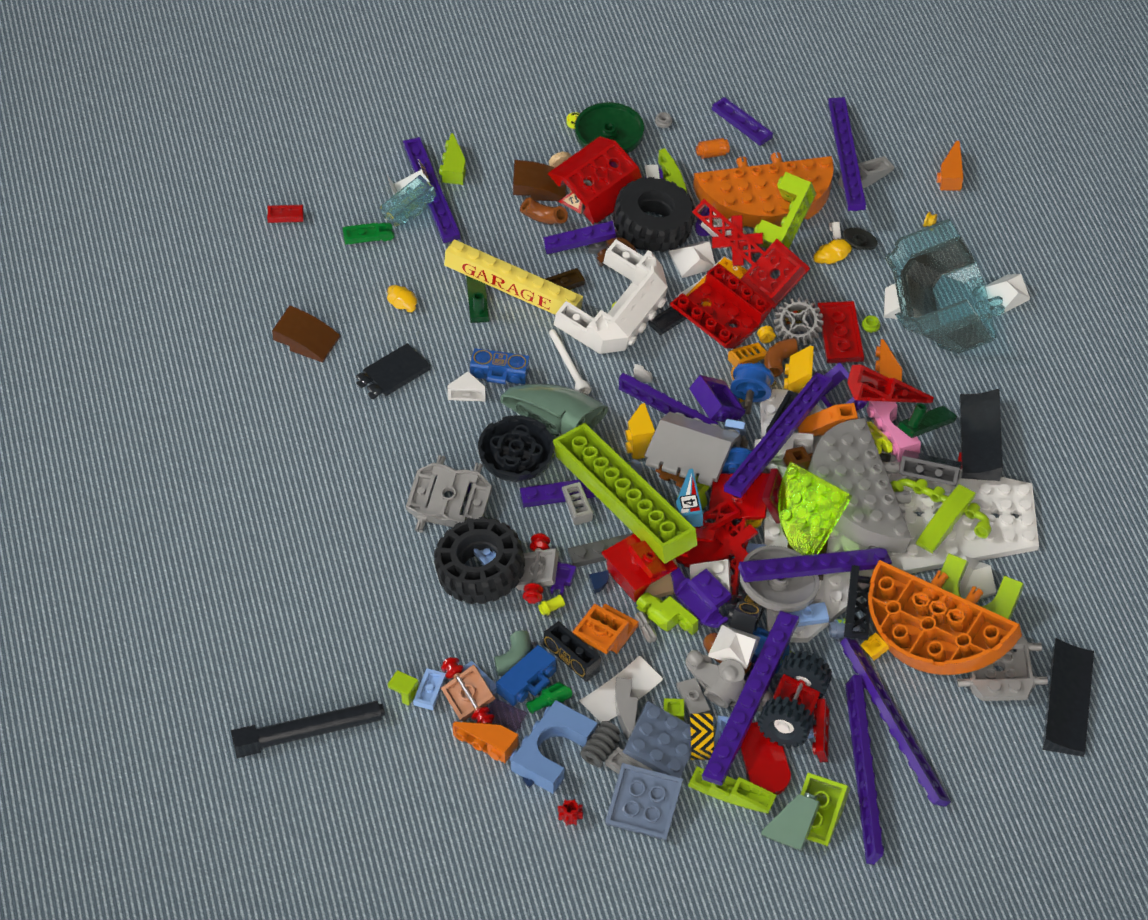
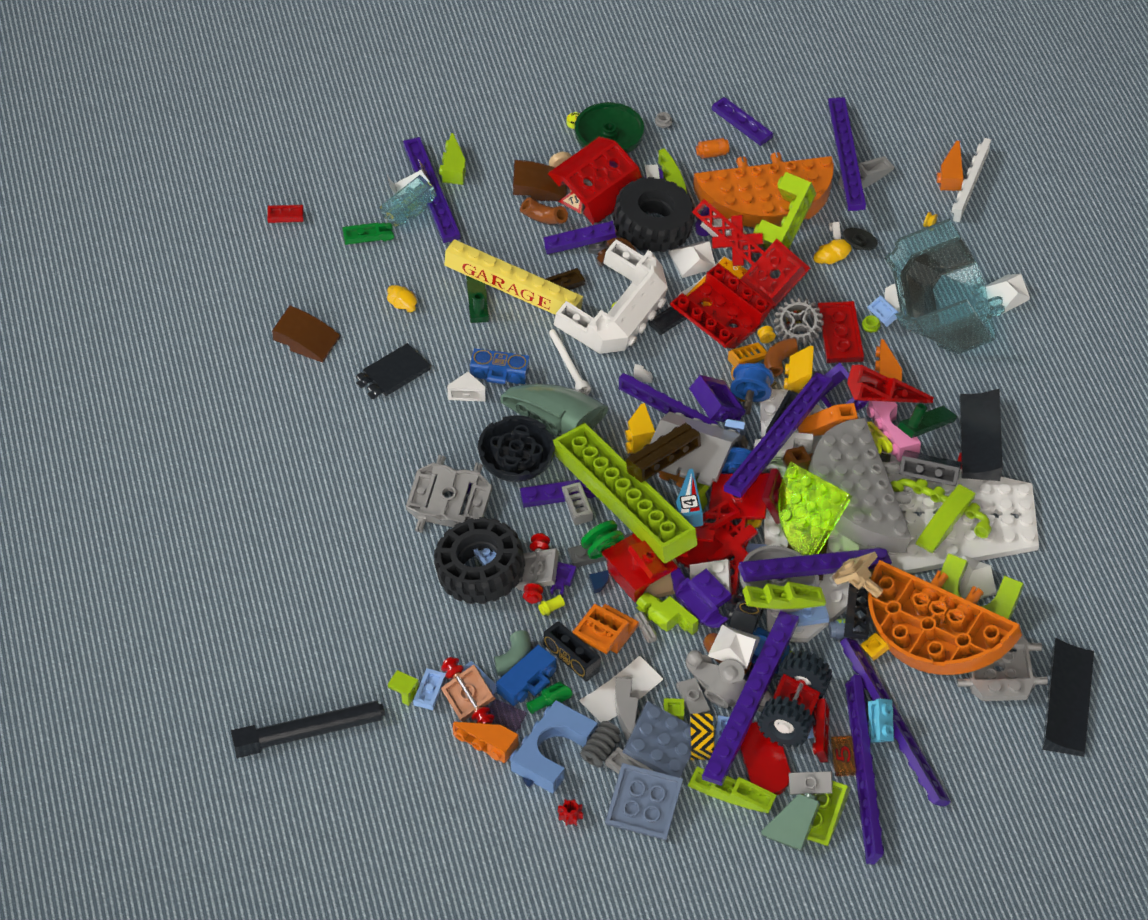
(601, 538): none -> green wheel
(663, 452): none -> dark brown brick
(784, 597): none -> lime slope
(810, 783): none -> light grey plate
(843, 756): none -> clear orange tile
(858, 574): none -> tan piece
(881, 720): none -> medium azure bracket
(883, 311): none -> light blue plate
(969, 184): none -> white plate

